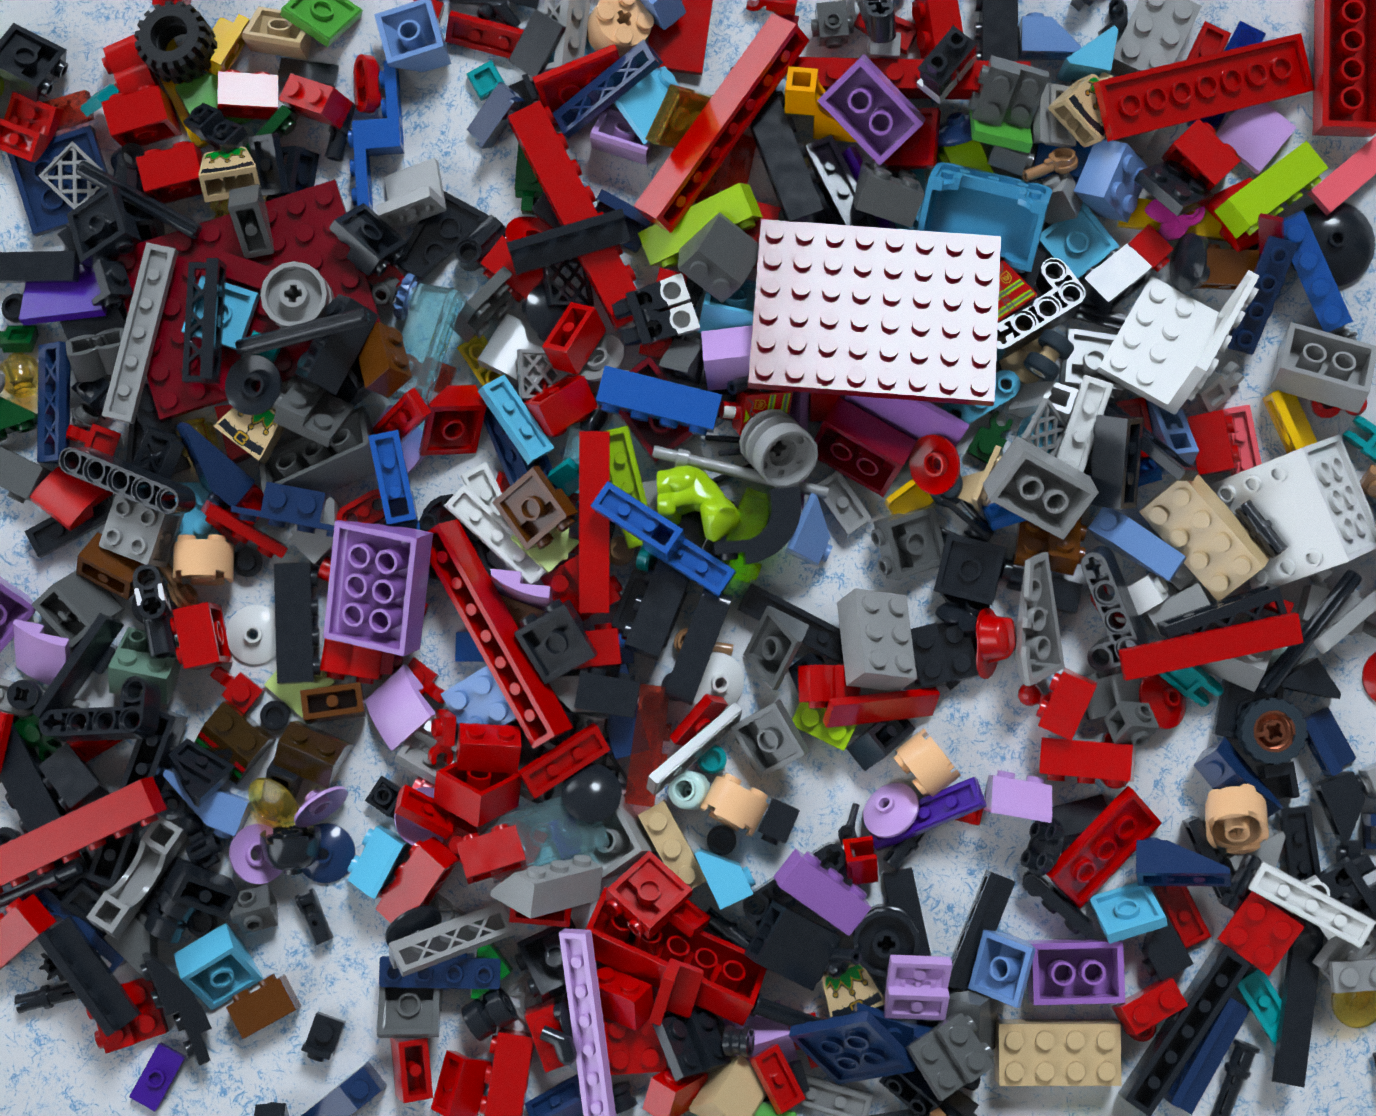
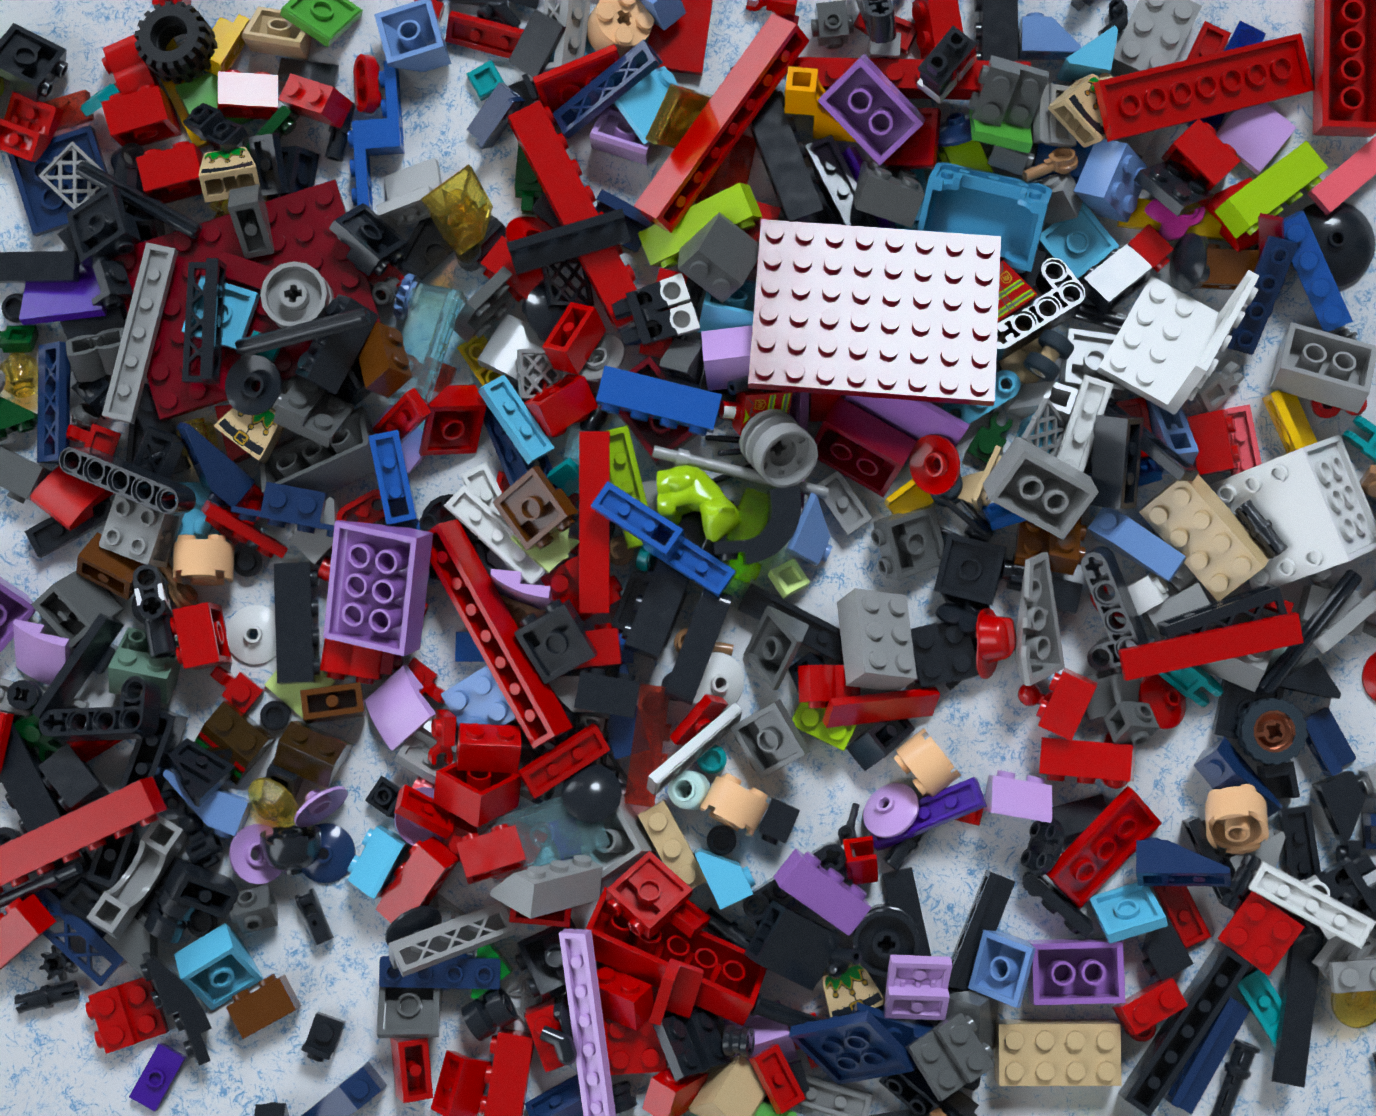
(89, 976): black fence -> none
(460, 209): none -> clear yellow slope
(788, 578): none -> yellowish green plate

